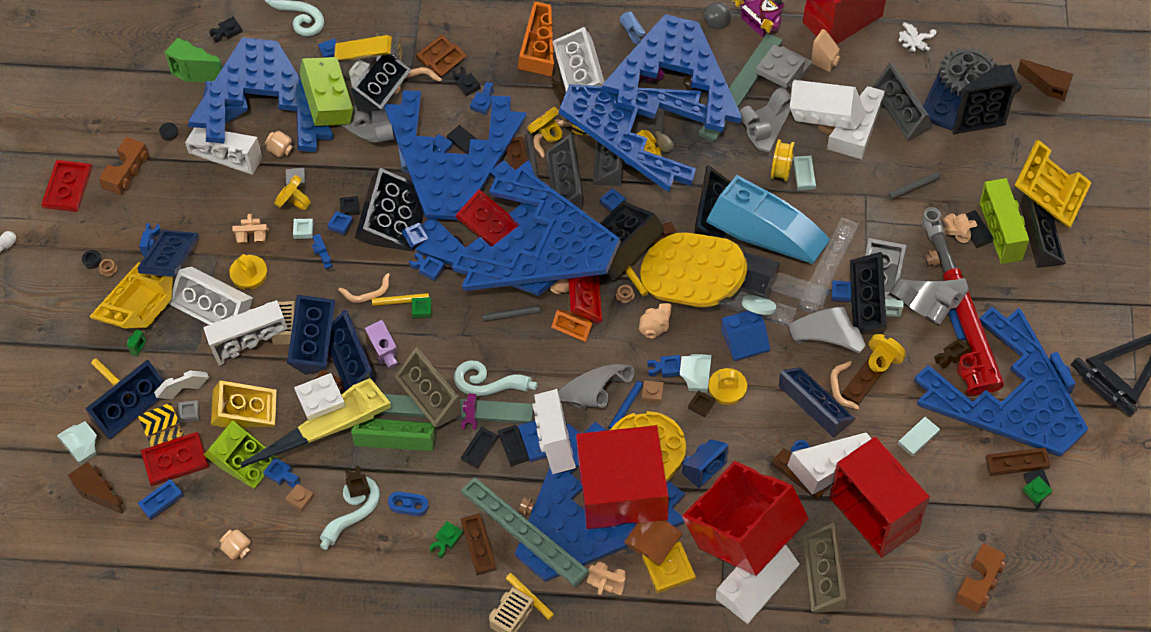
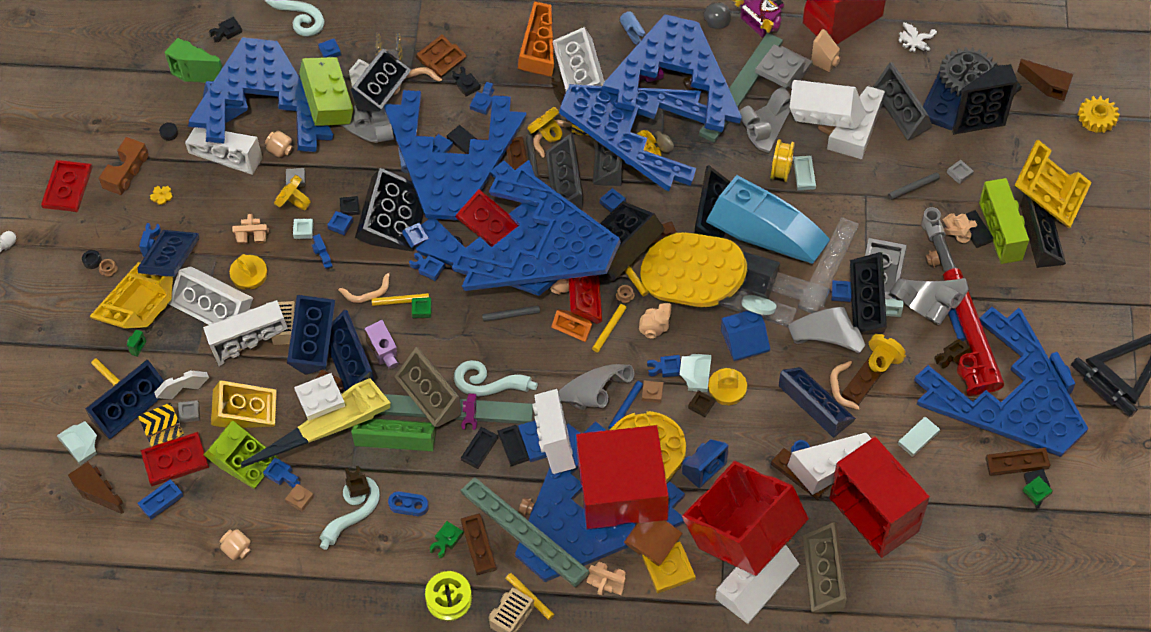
(161, 196): none -> yellow plant
(363, 48): yellow tile -> none
(461, 593): none -> neon yellow wheel
(609, 327): none -> yellow bar
(960, 171): none -> light grey tile
(974, 593): dark orange arch -> none
(1098, 114): none -> yellow gear

